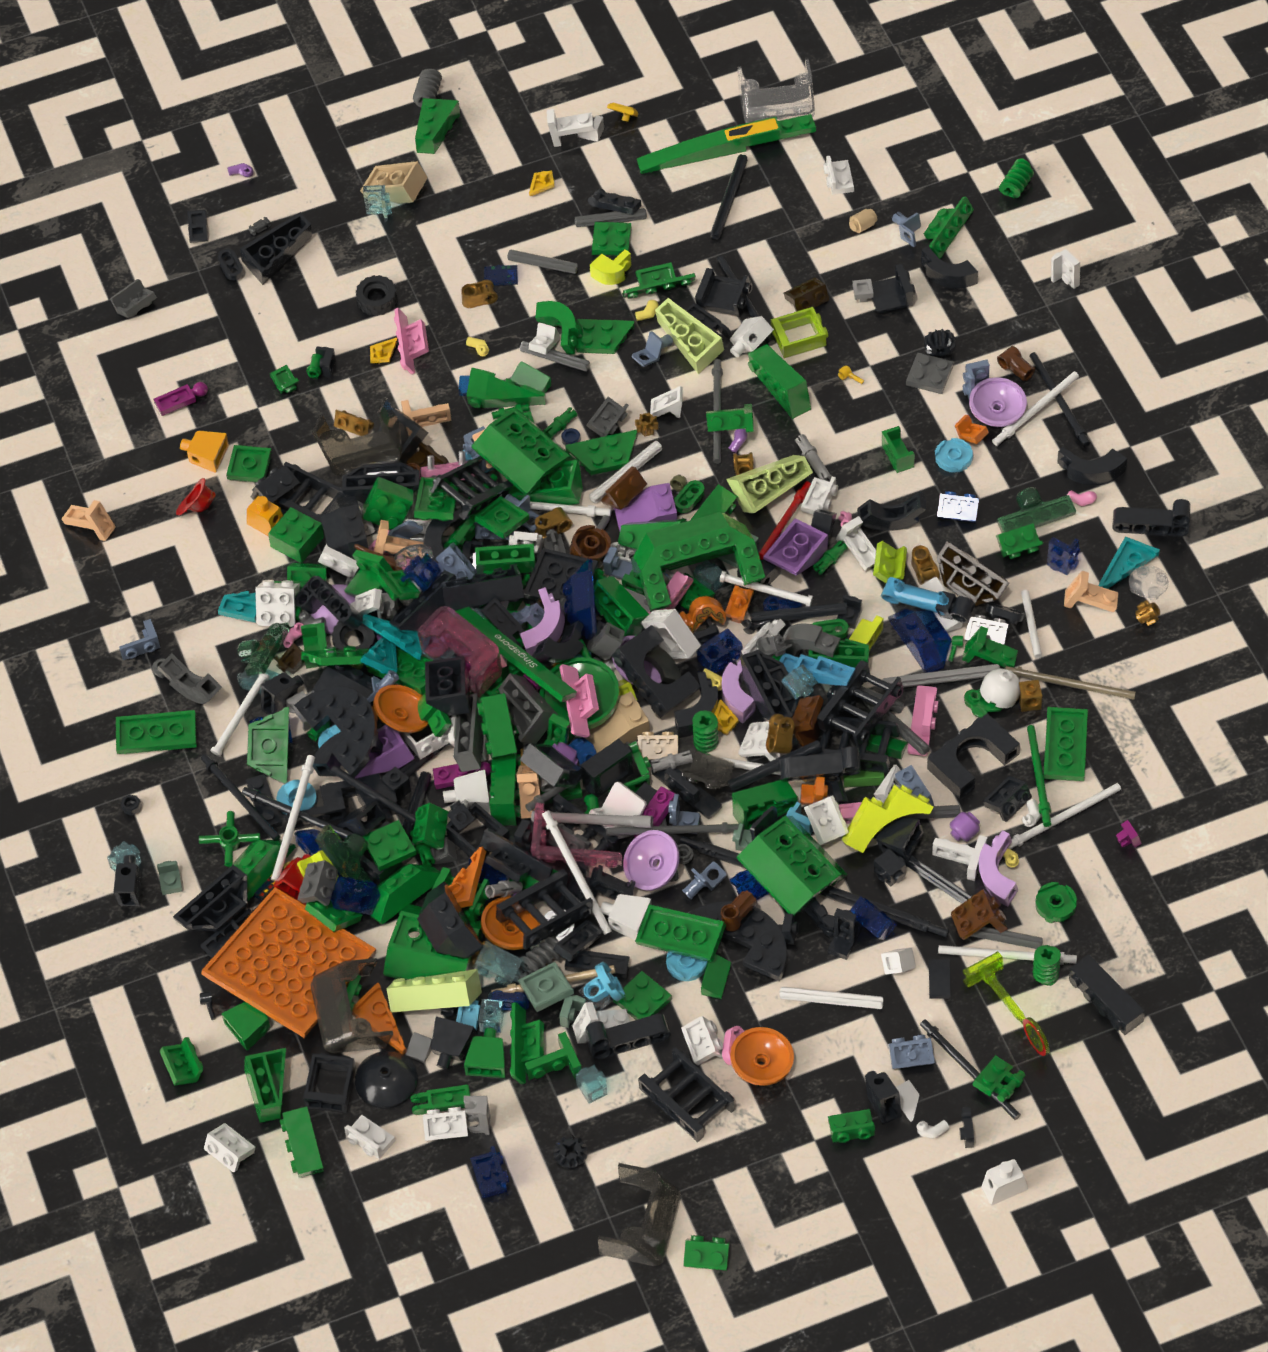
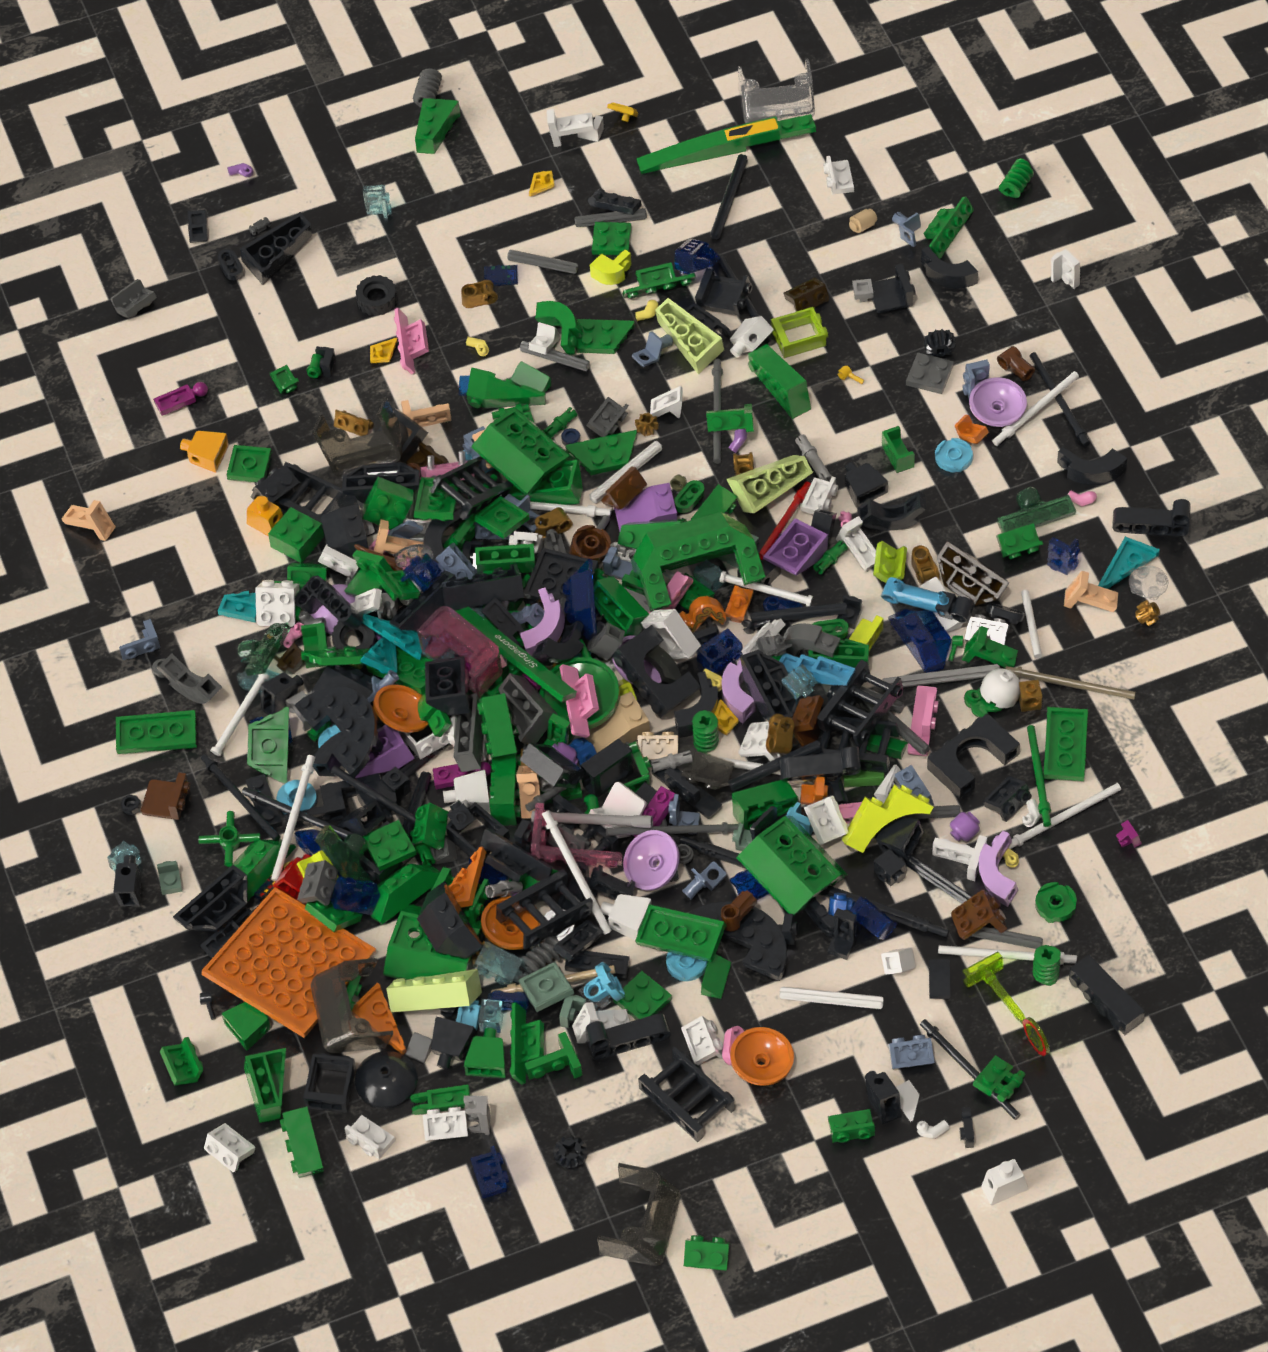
(166, 798): none -> reddish brown bracket
(198, 499): red piece -> none
(400, 180): tan slope -> none
(591, 1083): clear light blue brick -> none
(694, 256): none -> clear blue wedge
(839, 901): none -> blue plate
(864, 483): none -> black torso
(958, 507): bracket -> none

